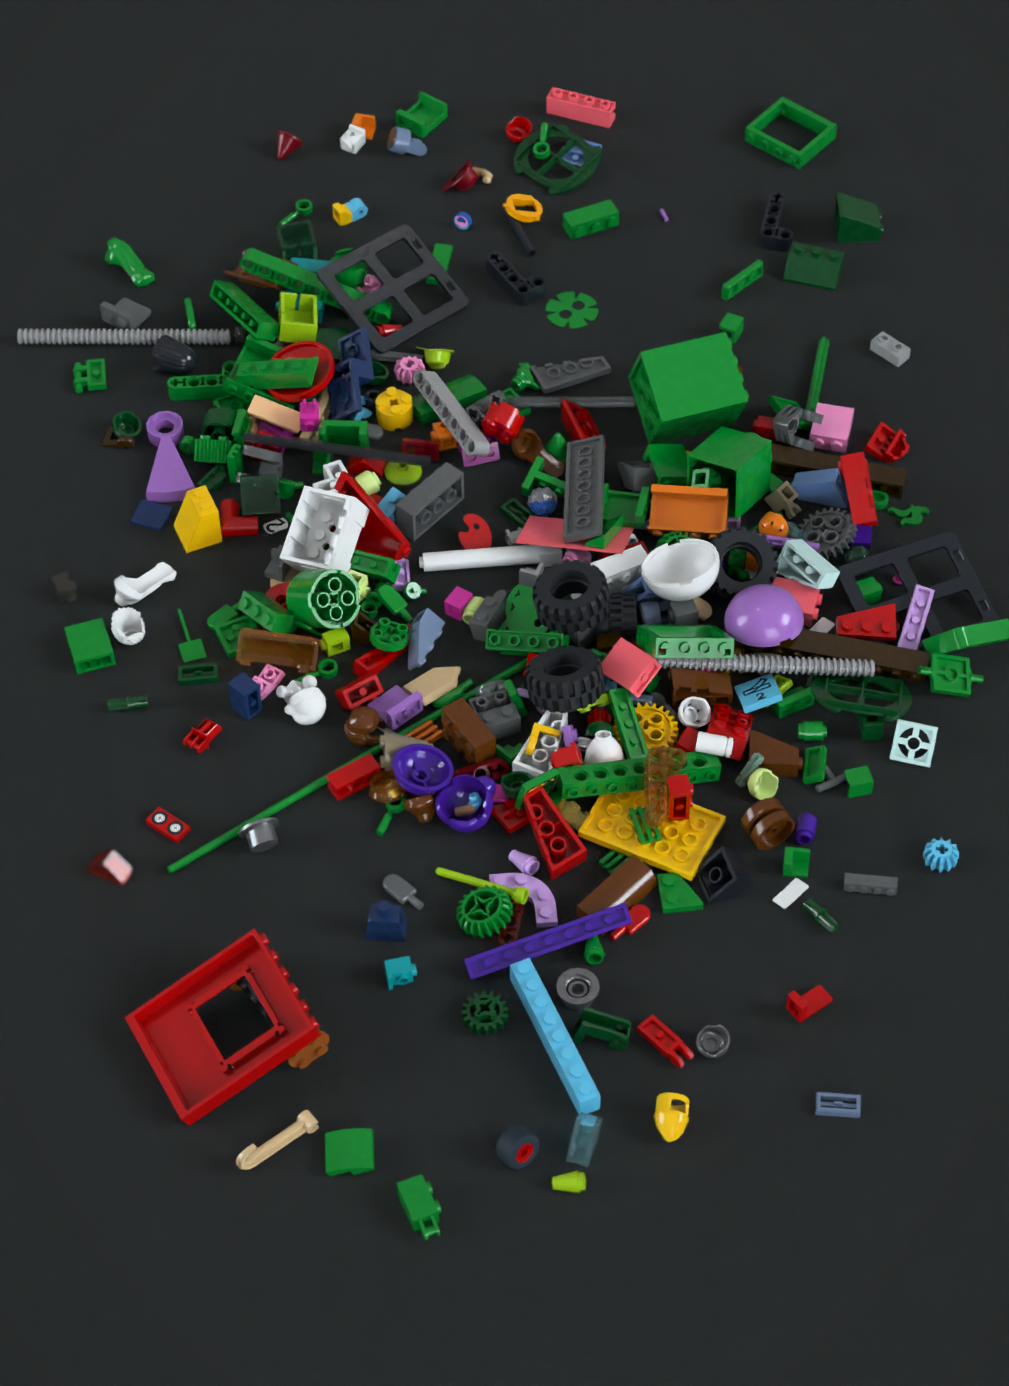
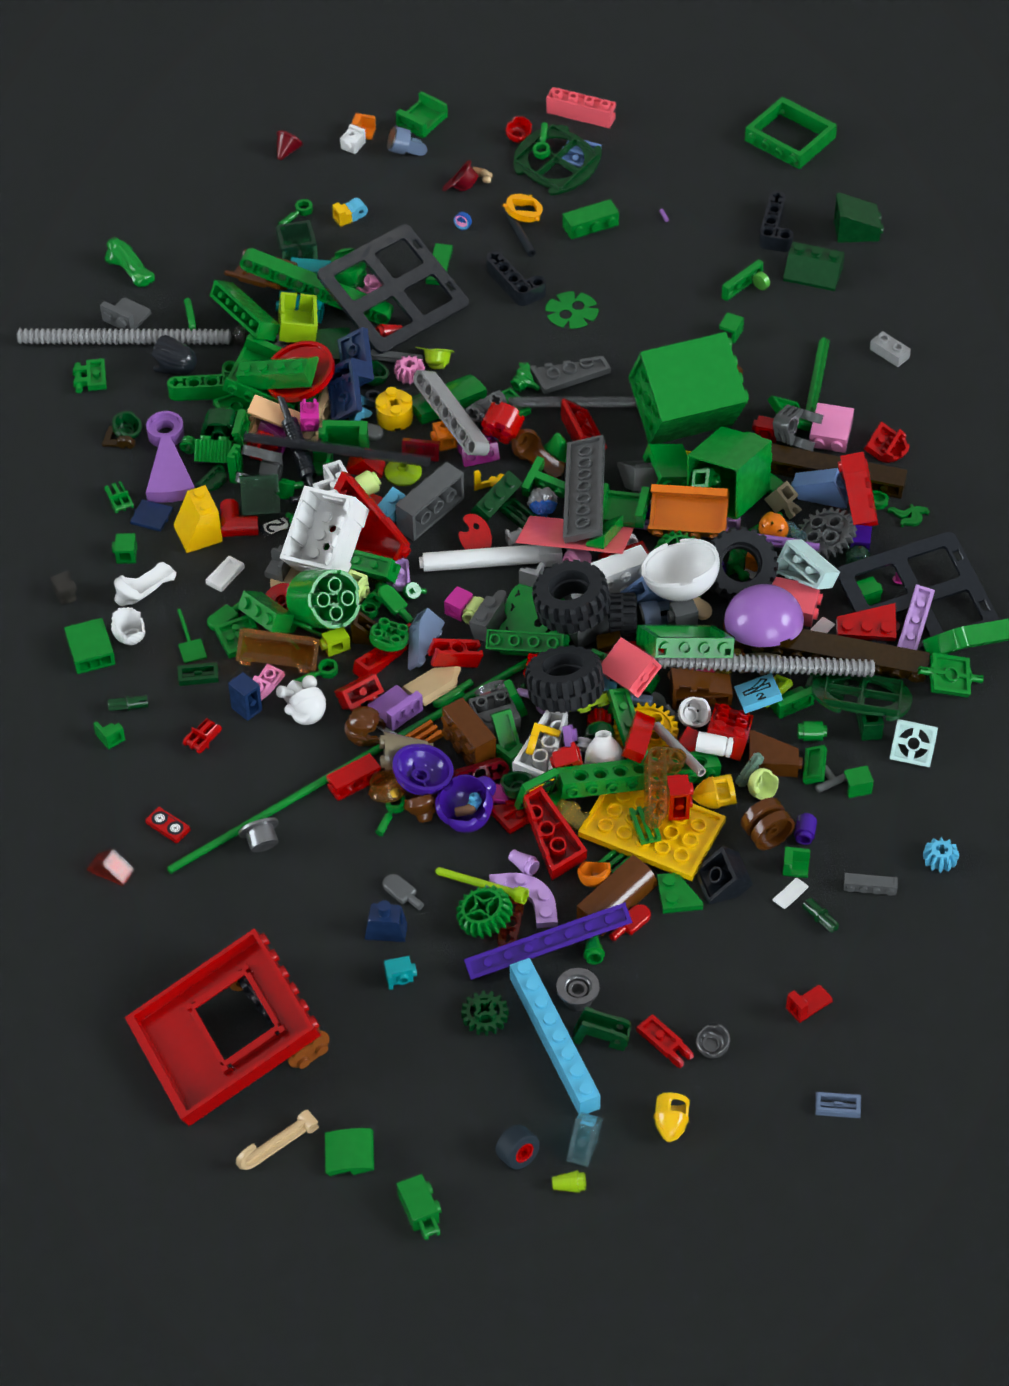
(109, 735): none -> green panel
(120, 499): none -> green arm
(125, 548): none -> green brick
(225, 573): none -> white tile
(301, 457): none -> black piece
(455, 652): none -> red piece
(490, 482): none -> yellow piece
(497, 496): none -> dark green arch
(505, 729): none -> green tile
(593, 873): none -> orange helmet
(638, 737): none -> red slope
(672, 742): none -> light grey piece
(715, 792): none -> yellow helmet
(761, 281): none -> bright green tile

